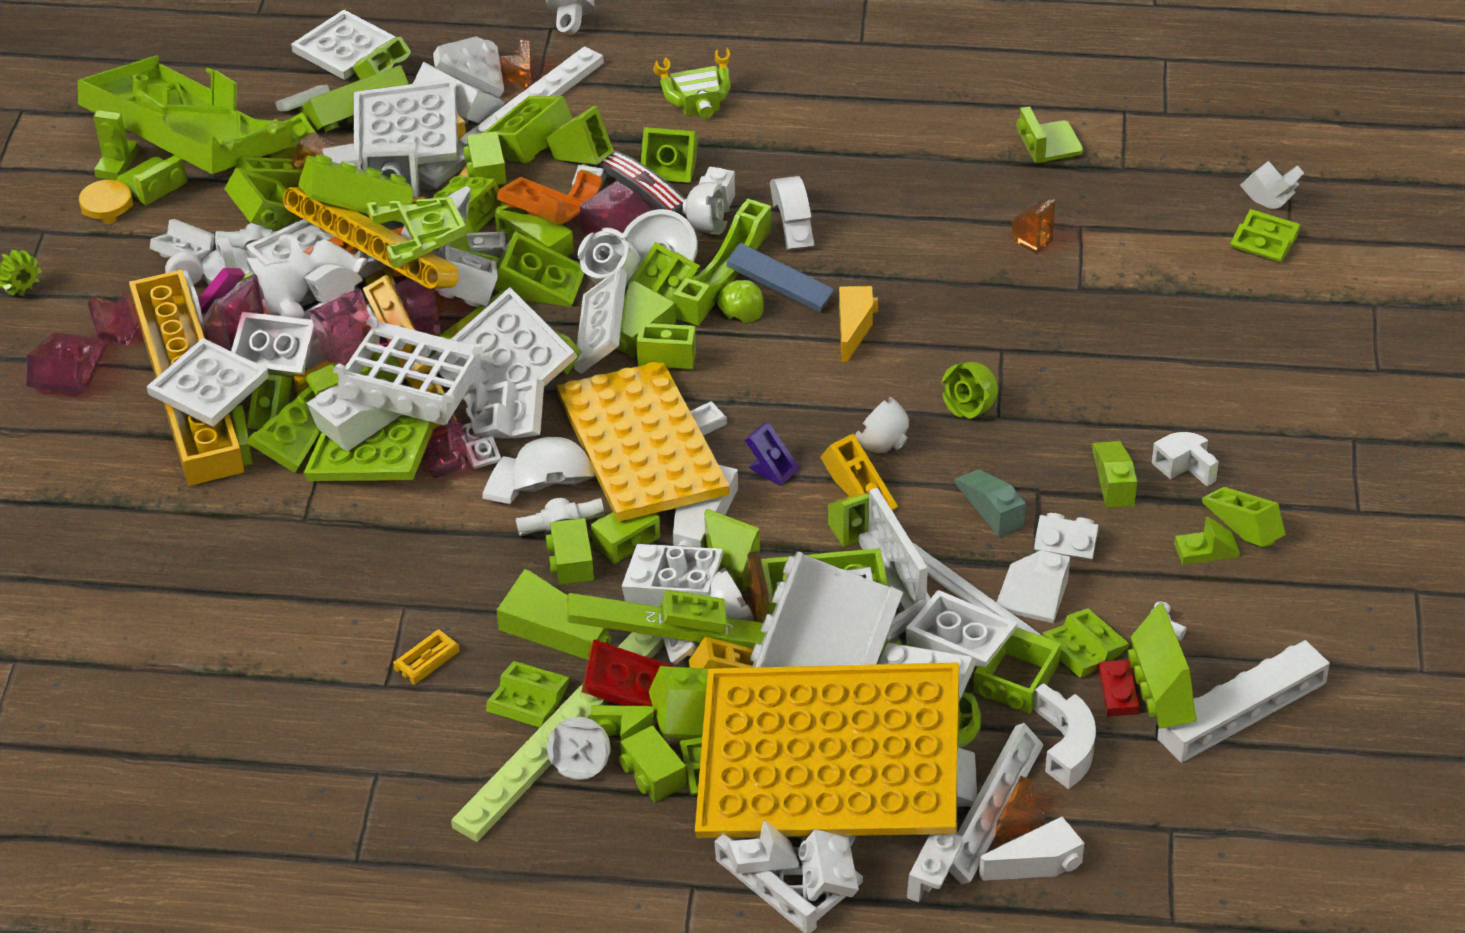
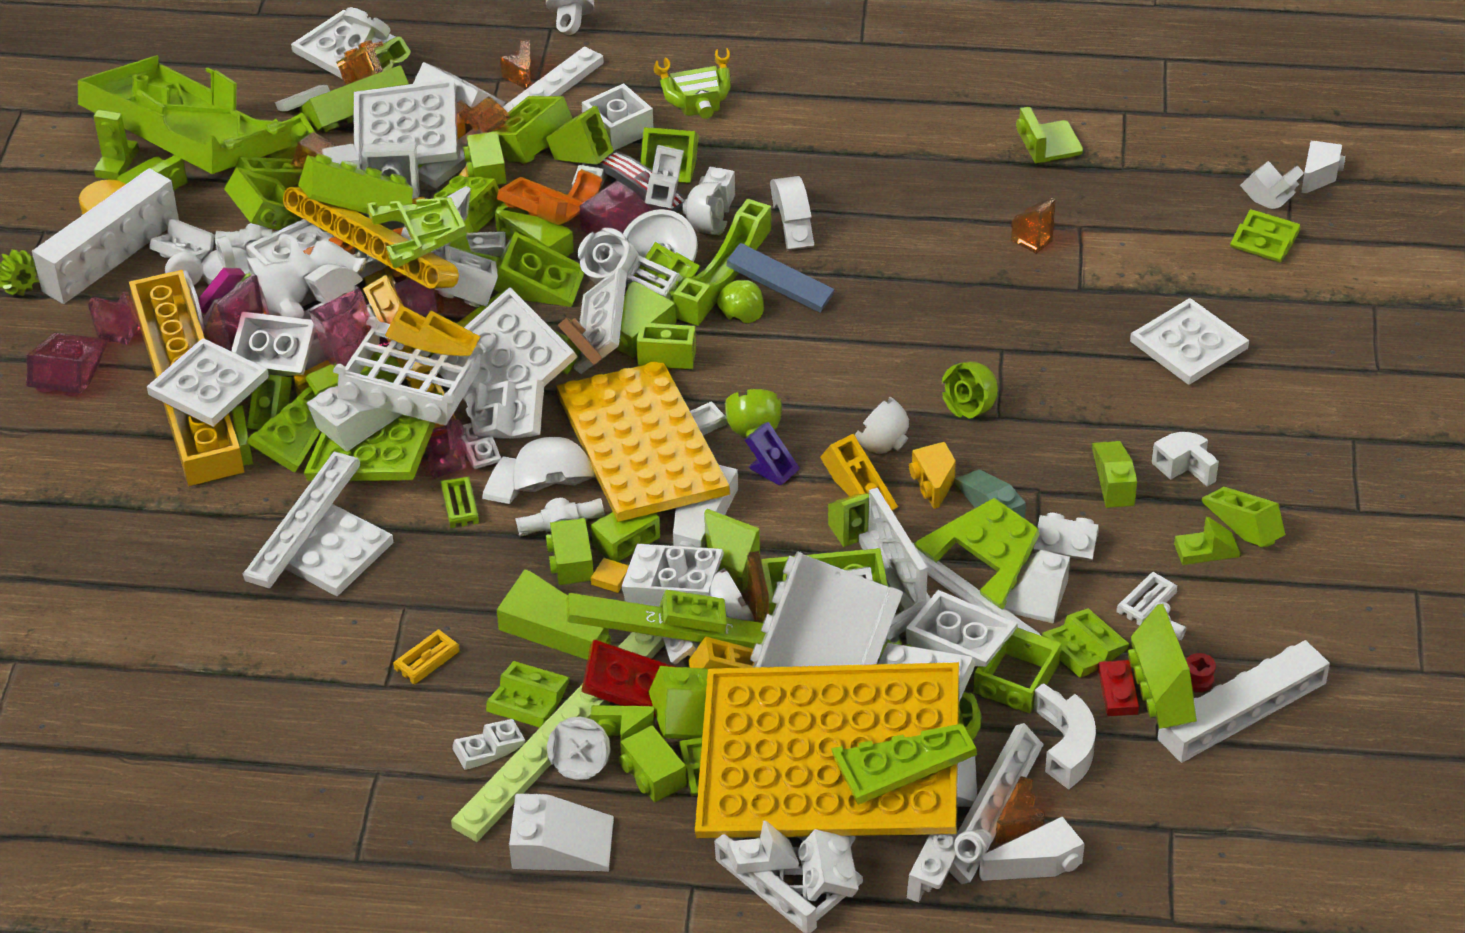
(105, 236): none -> white brick
(301, 520): none -> white tile
(339, 550): none -> white plate
(360, 62): none -> clear orange bracket
(363, 28): none -> white tile
(431, 333): none -> yellow slope
(462, 517): none -> lime tile
(473, 62): white plate -> none
(484, 116): none -> clear orange bracket
(495, 742): none -> white slope
(559, 835): none -> white slope
(575, 331): none -> medium nougat wing
(609, 575): none -> yellow tile
(622, 114): none -> white brick
(664, 177): none -> white brick
(668, 285): none -> white tile
(752, 410): none -> lime cylinder
(856, 316): yellow slope -> none
(895, 763): none -> lime wing
(934, 471): none -> yellow slope
(972, 845): none -> white cone
(992, 535): none -> lime wing
(1149, 599): none -> white tile
(1189, 341): none -> white plate
(1201, 671): none -> red wheel
(1322, 165): none -> white slope

